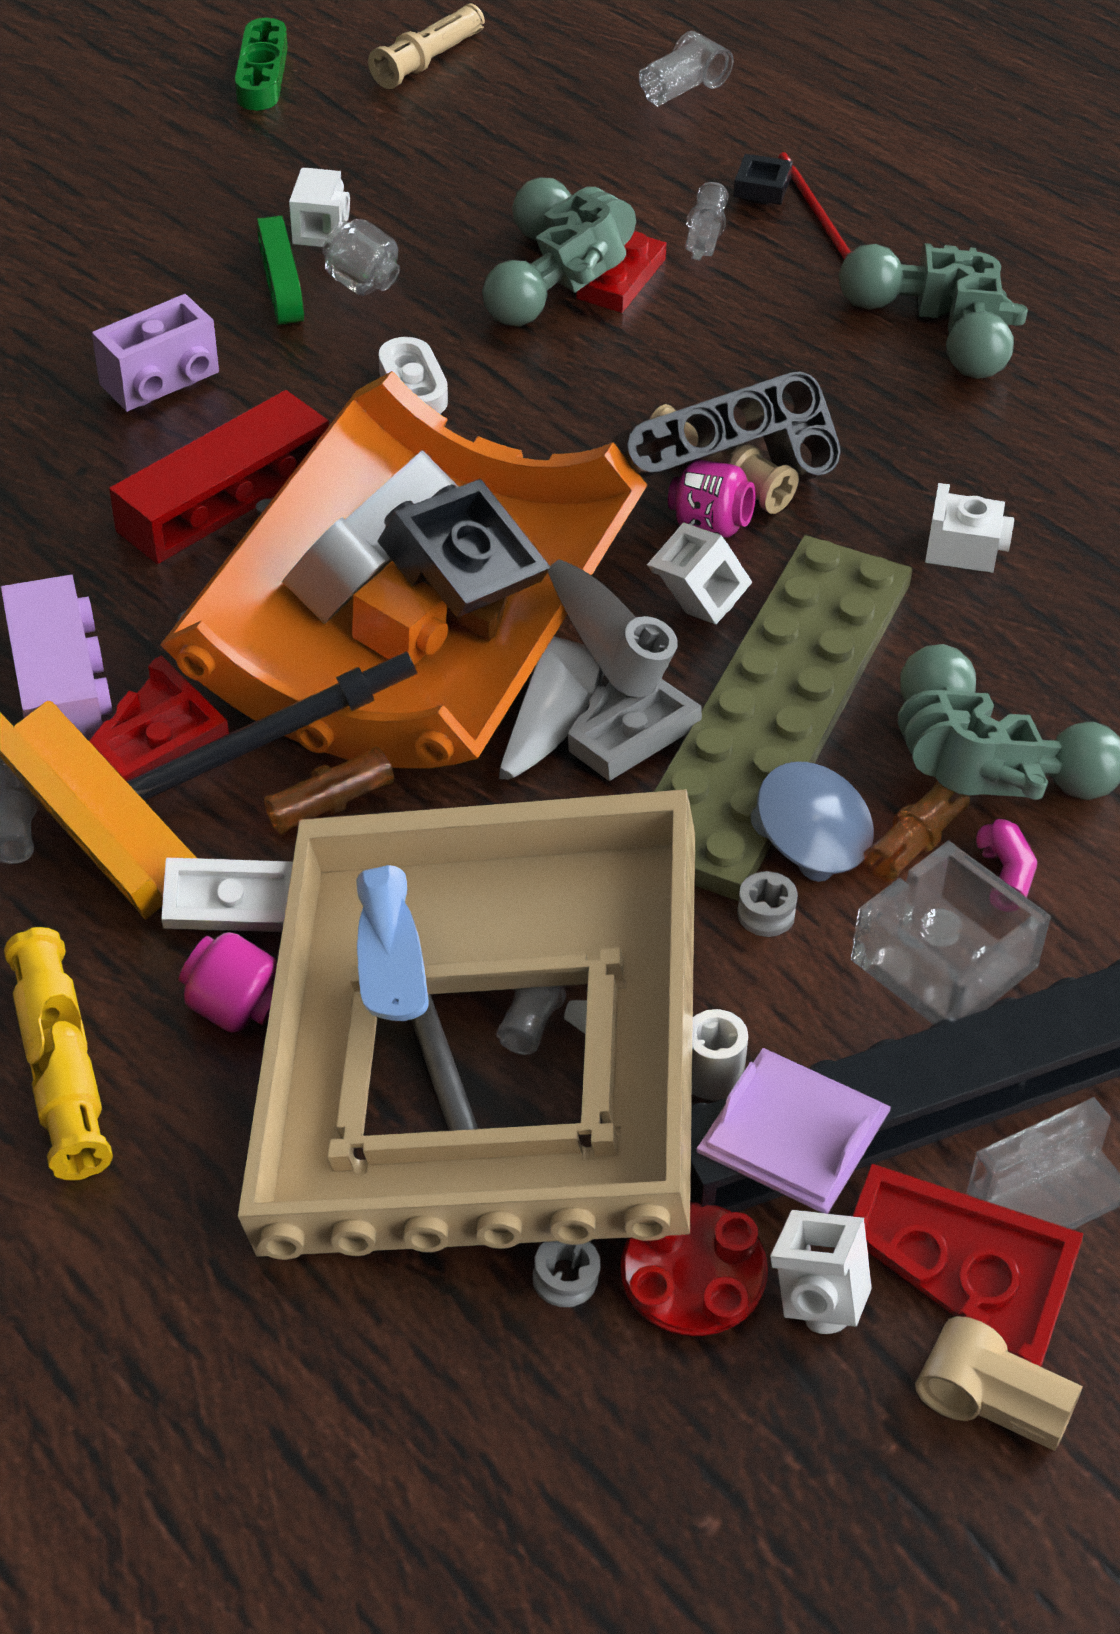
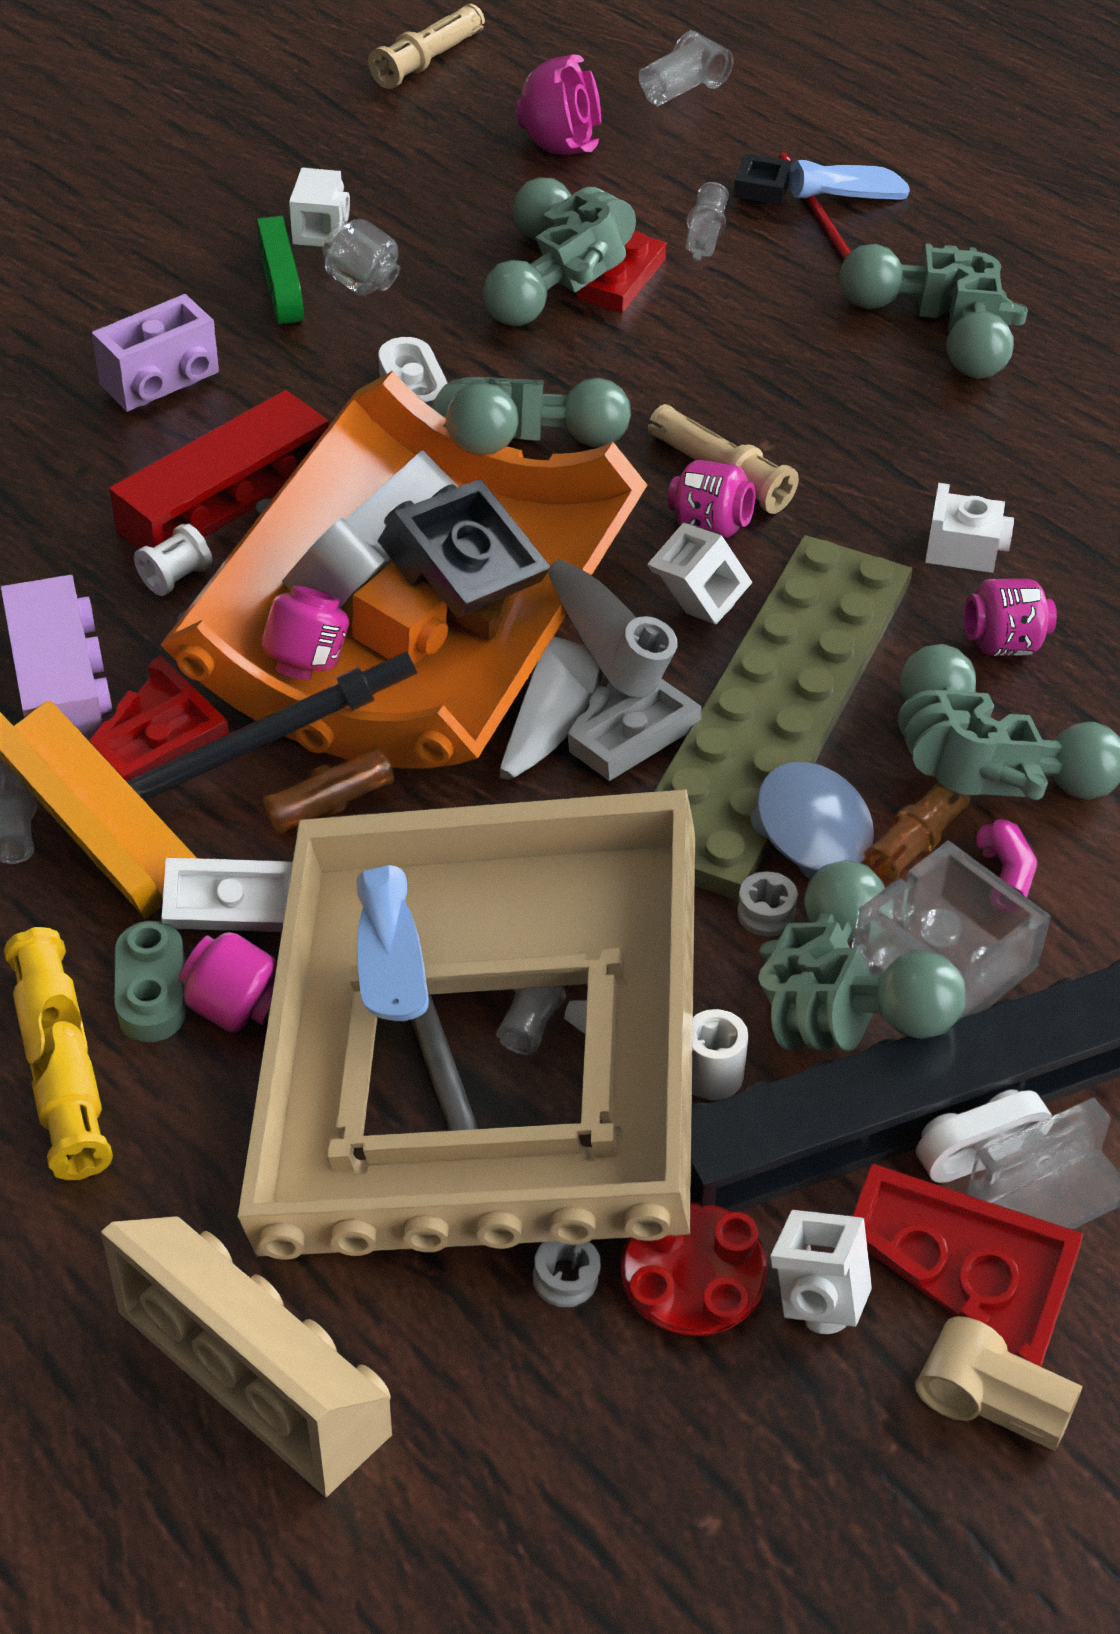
(149, 968): none -> sand green plate
(173, 559): none -> white bush
(248, 1348): none -> tan slope
(261, 64): green beam -> none
(305, 632): none -> dark pink head
(491, 411): none -> sand green piece
(560, 106): none -> dark pink cylinder
(765, 419): black beam -> none
(793, 1130): lavender piece -> none
(823, 986): none -> sand green piece
(859, 181): none -> light blue piece
(953, 1139): none -> white plate
(1009, 617): none -> dark pink head

